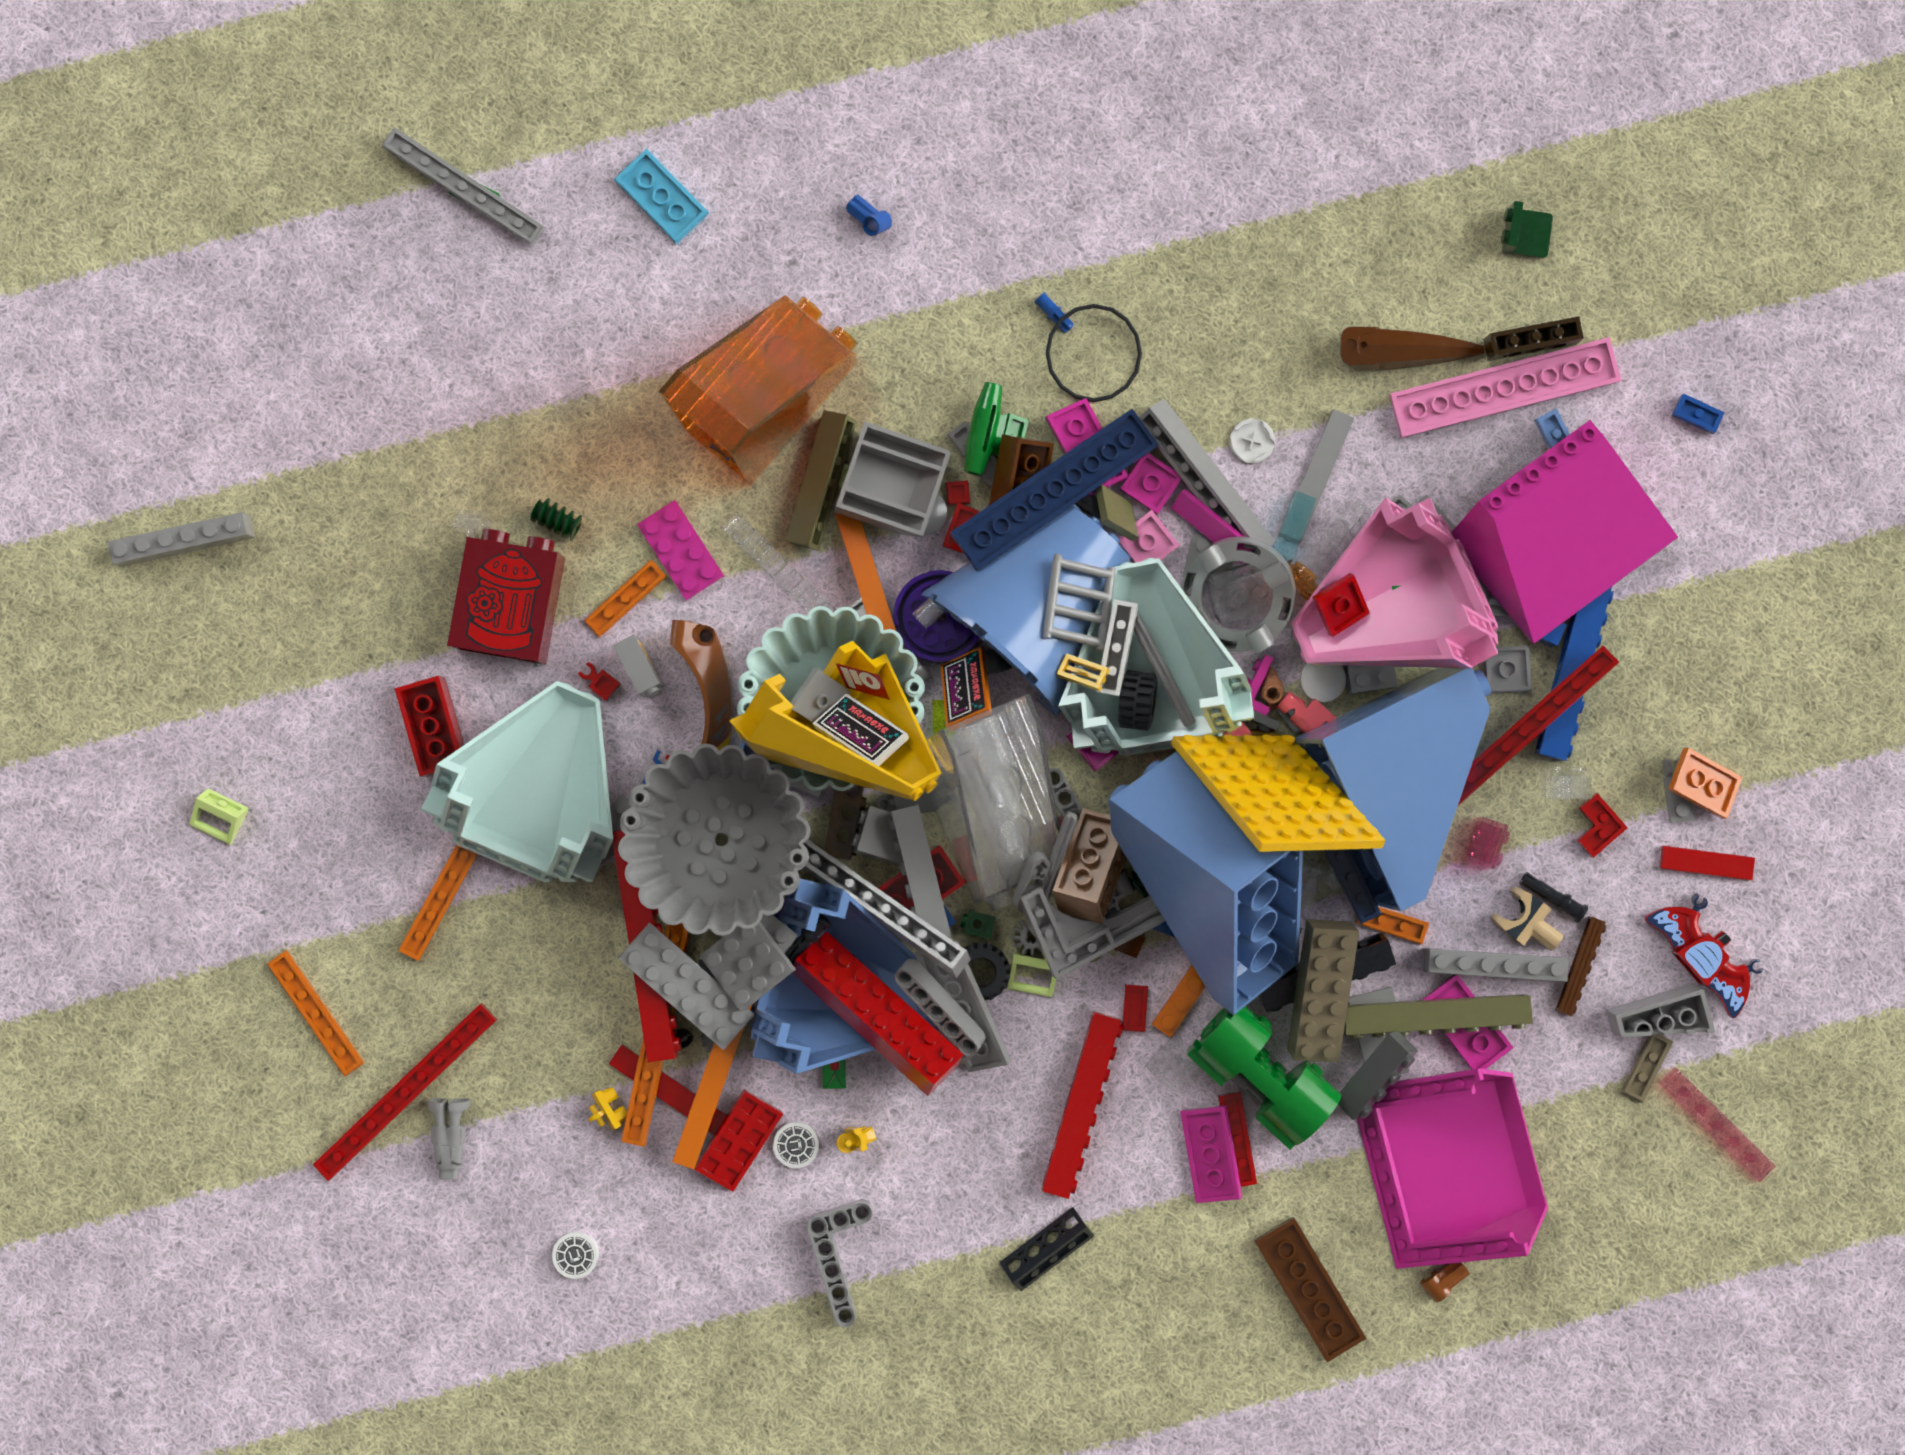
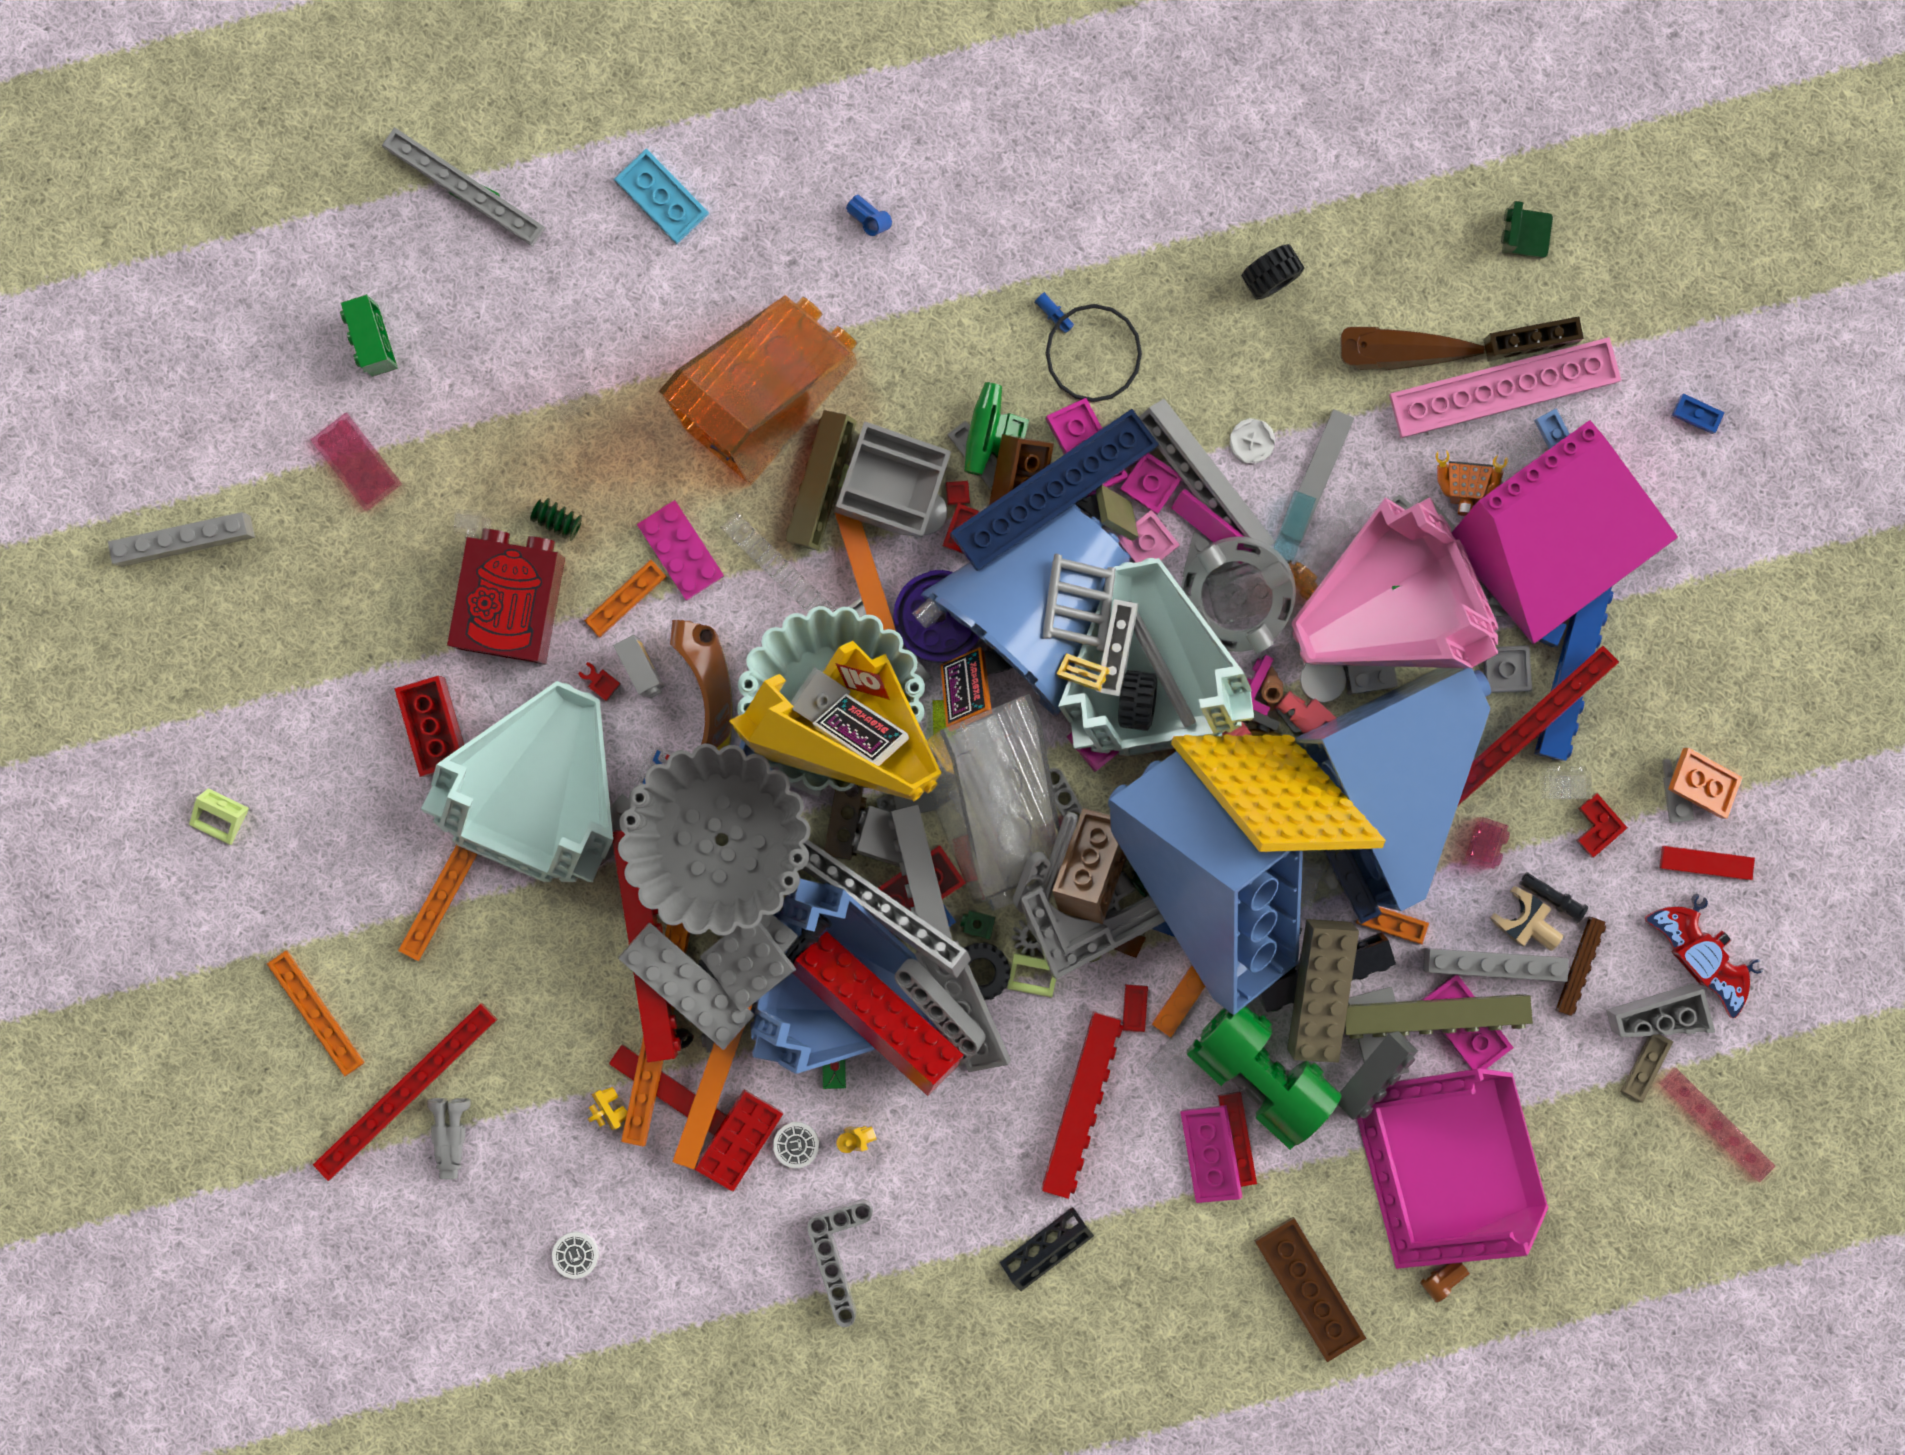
(356, 461): none -> clear pink plate
(368, 335): none -> green brick
(1272, 271): none -> black tyre
(1341, 605): red plate -> none
(1467, 482): none -> orange torso

